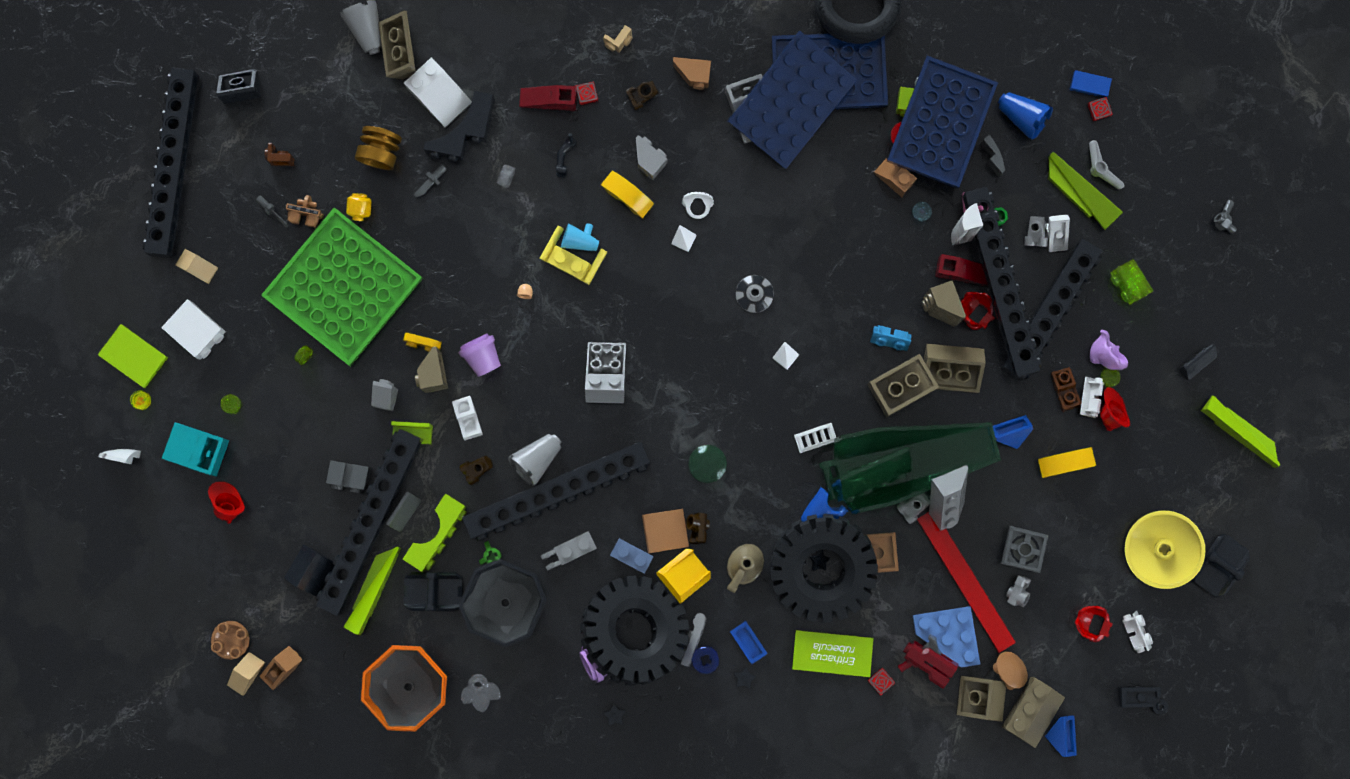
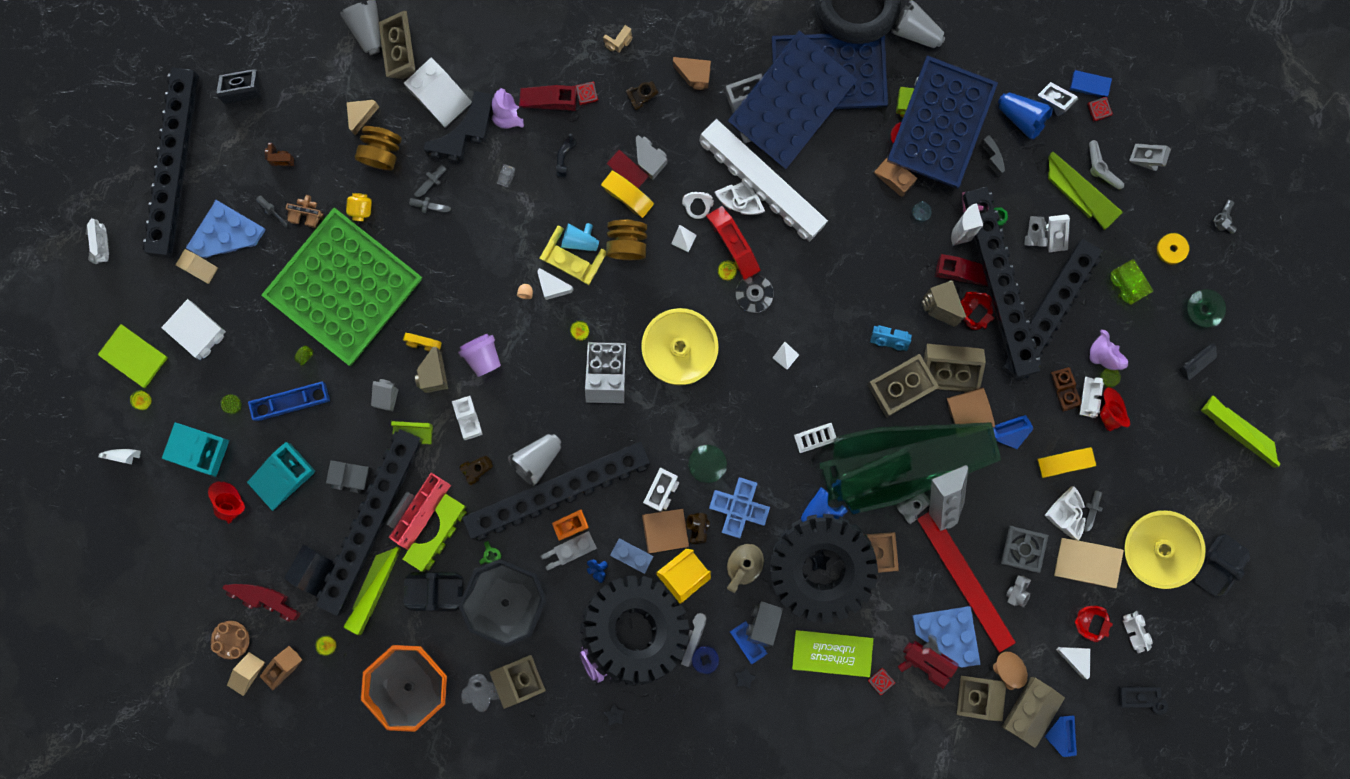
(97, 242): none -> white slope
(224, 232): none -> medium blue plate
(256, 595): none -> dark red slope
(280, 475): none -> teal slope
(288, 401): none -> blue piece
(325, 645): none -> clear neon green tile
(359, 113): none -> tan slope
(415, 520): none -> coral piece
(425, 205): none -> dark grey piece
(505, 110): none -> lavender hair
(517, 681): none -> dark tan slope
(552, 286): none -> white slope
(570, 525): none -> orange slope
(579, 330): none -> clear neon green tile
(597, 570): none -> blue plant
(626, 240): none -> pearl gold wheel
(627, 168): none -> dark red slope
(660, 490): none -> white brick
(679, 346): none -> light yellow dish
(727, 270): none -> clear neon green tile
(734, 241): none -> red slope
(739, 507): none -> medium blue plate
(740, 199): none -> white brick
(763, 180): none -> white brick
(764, 624): none -> dark grey brick
(918, 26): none -> light grey cone
(970, 407): none -> medium nougat slope
(1057, 98): none -> light grey slope
(1067, 513): none -> white brick
(1078, 659): none -> white slope
(1088, 563): none -> tan slope
(1094, 507): none -> dark grey piece
(1150, 155): none -> light grey slope
(1180, 244): none -> yellow piece
(1214, 303): none -> clear green dish

